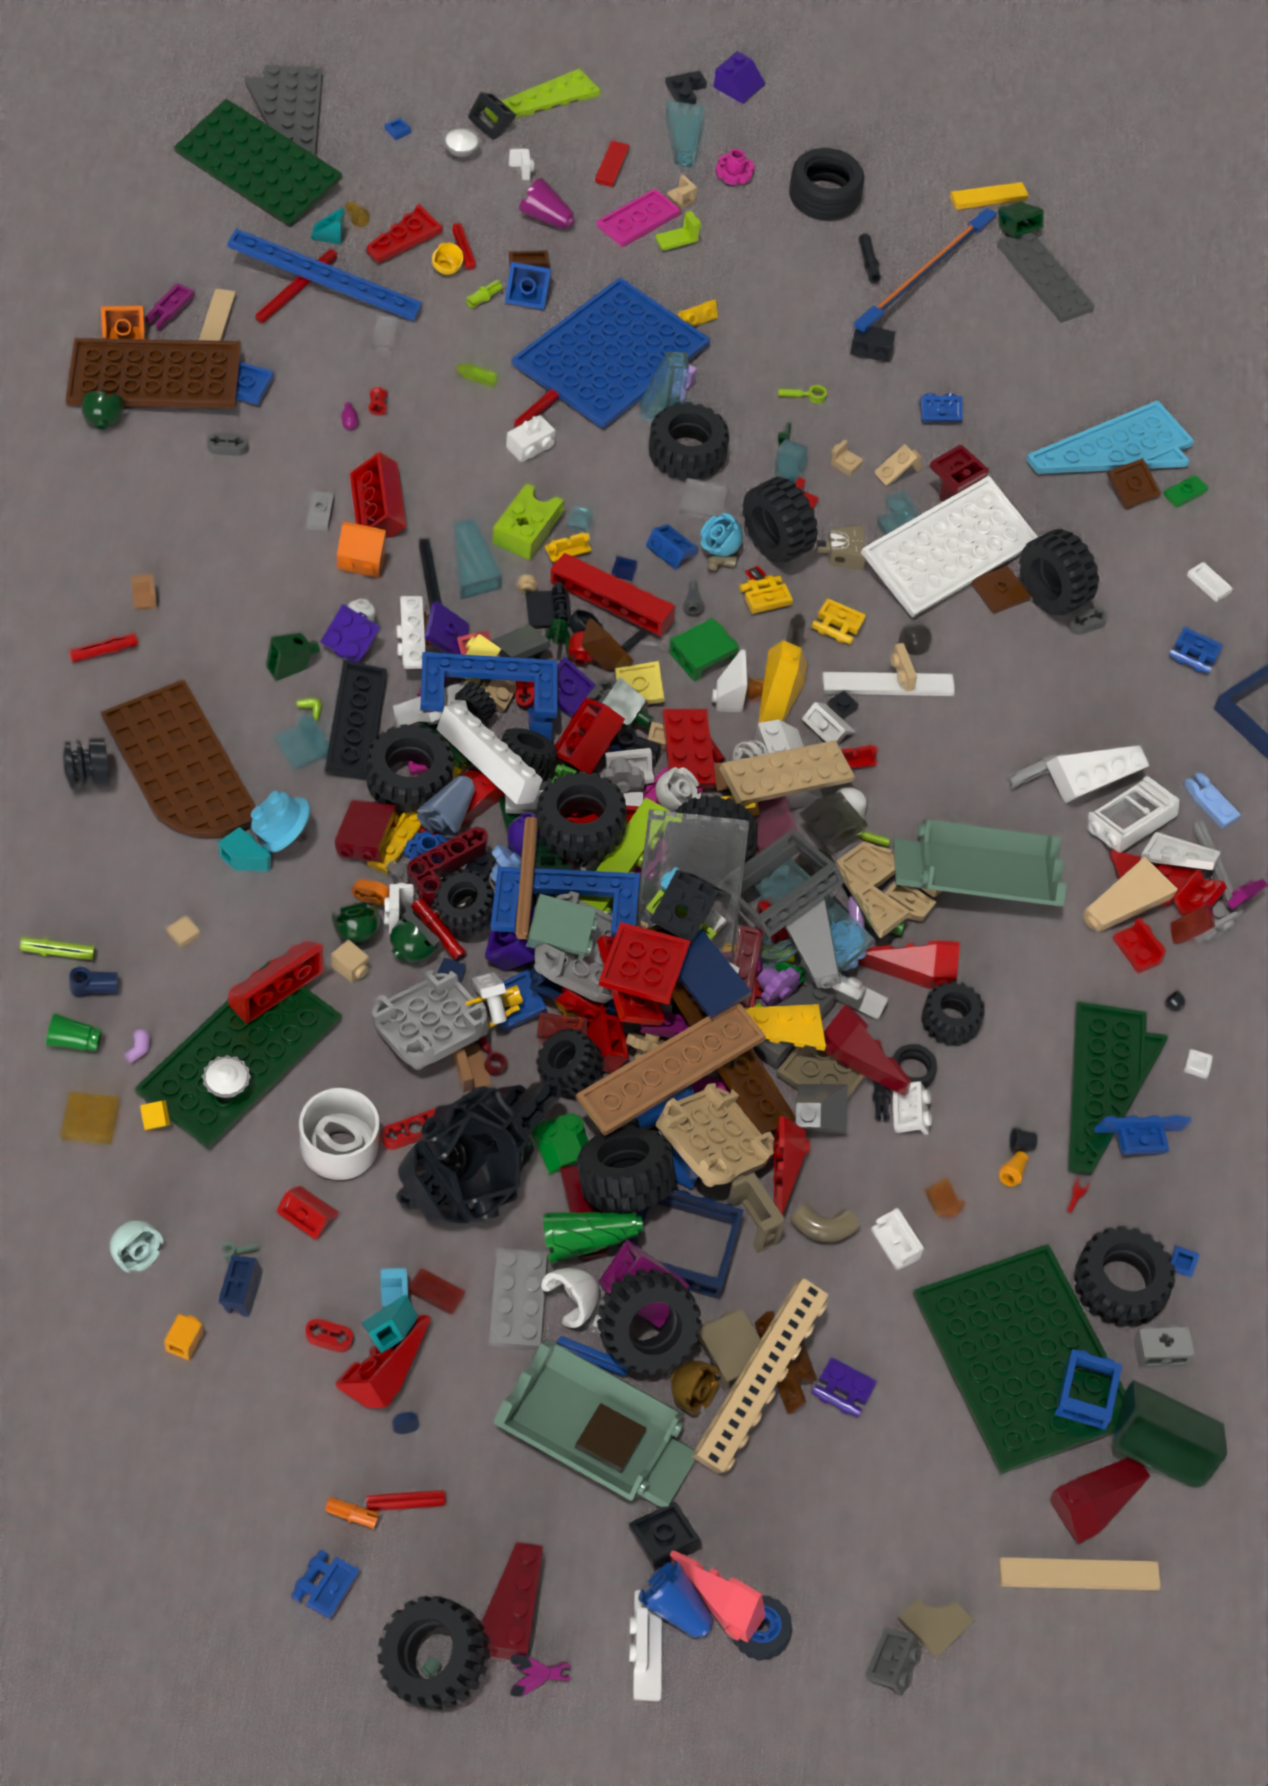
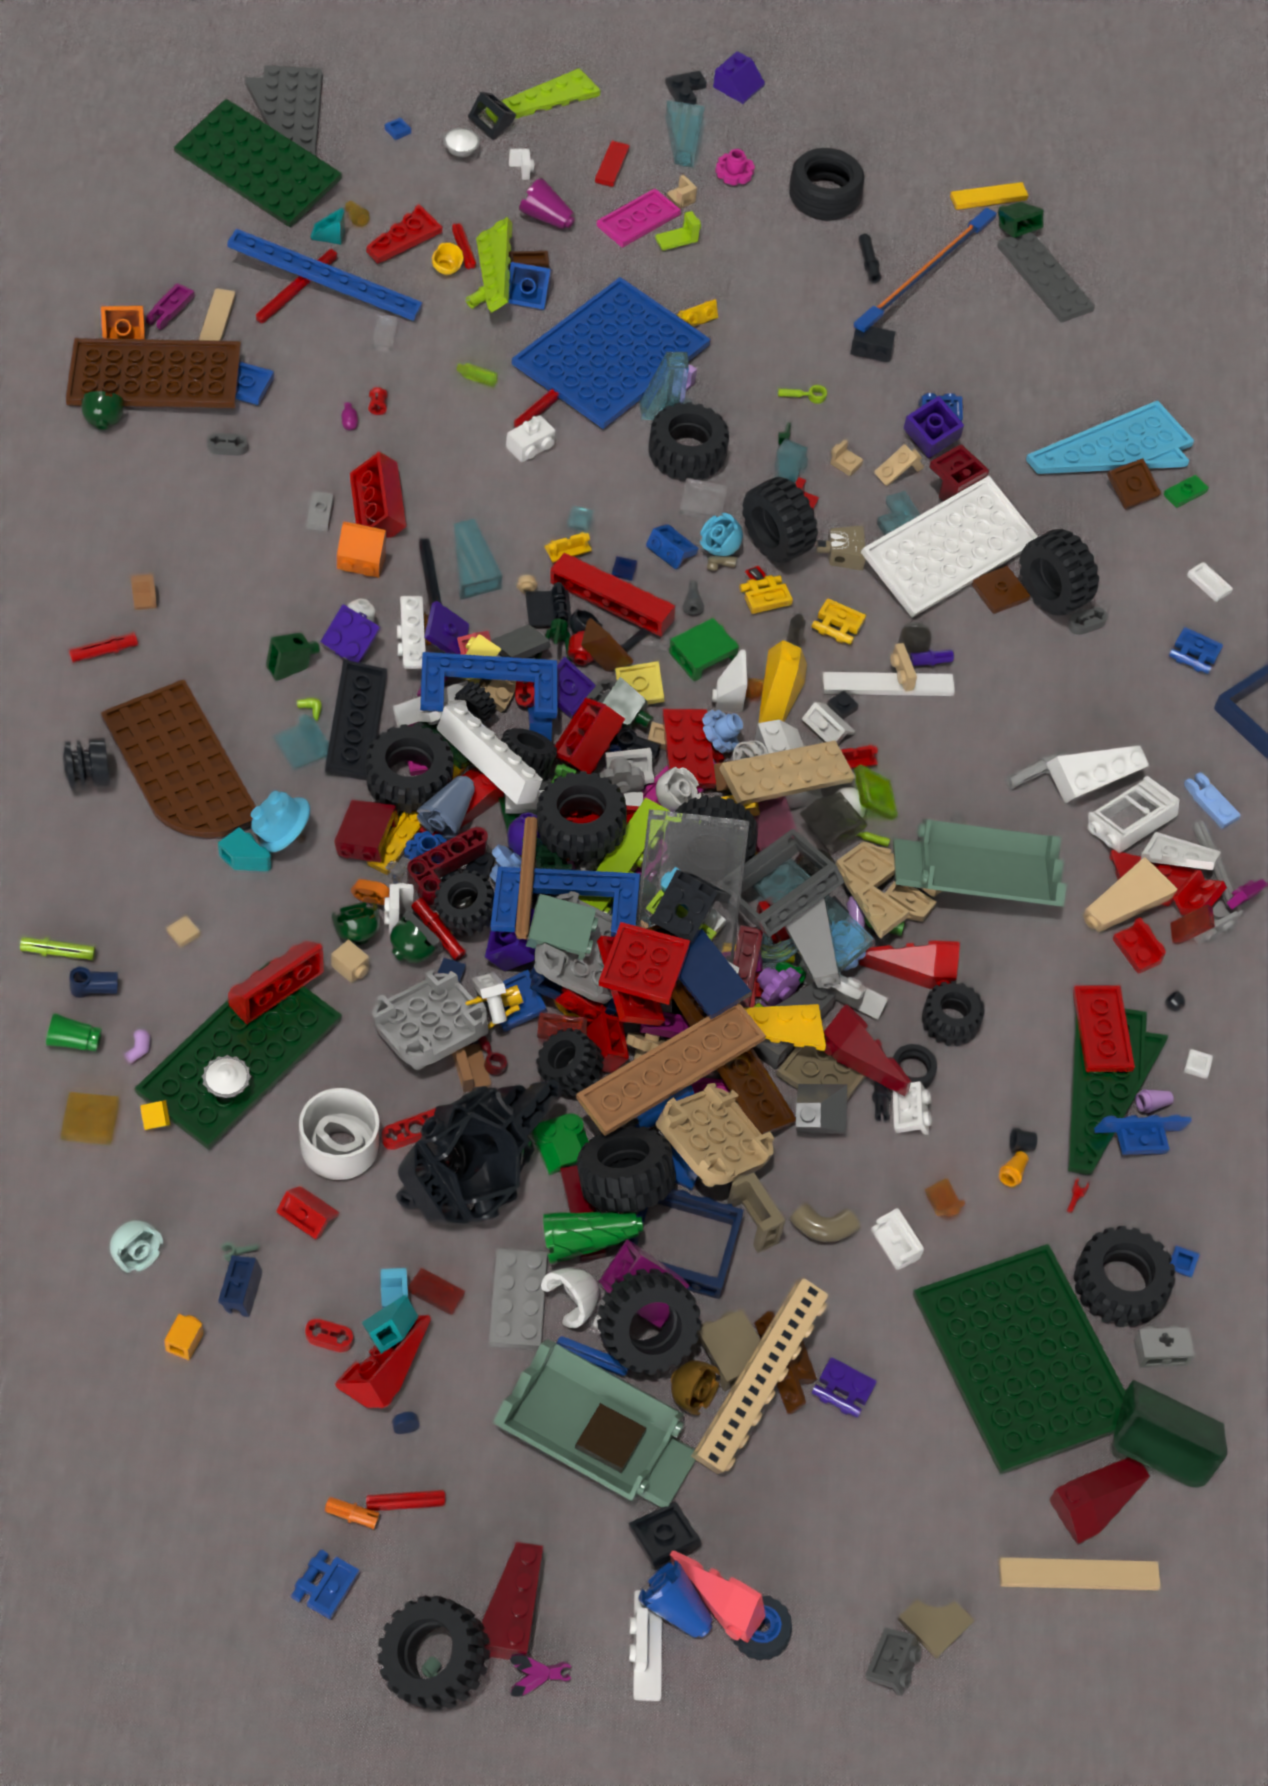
(494, 261): none -> lime wing
(526, 523): lime brick -> none
(722, 729): none -> light blue plant
(788, 1156): red wedge -> none
(875, 792): none -> clear neon green plate
(931, 657): none -> dark purple axle
(933, 426): none -> dark purple brick
(1082, 1411): blue window -> none
(1103, 1028): none -> red tile
(1153, 1100): none -> lavender cone

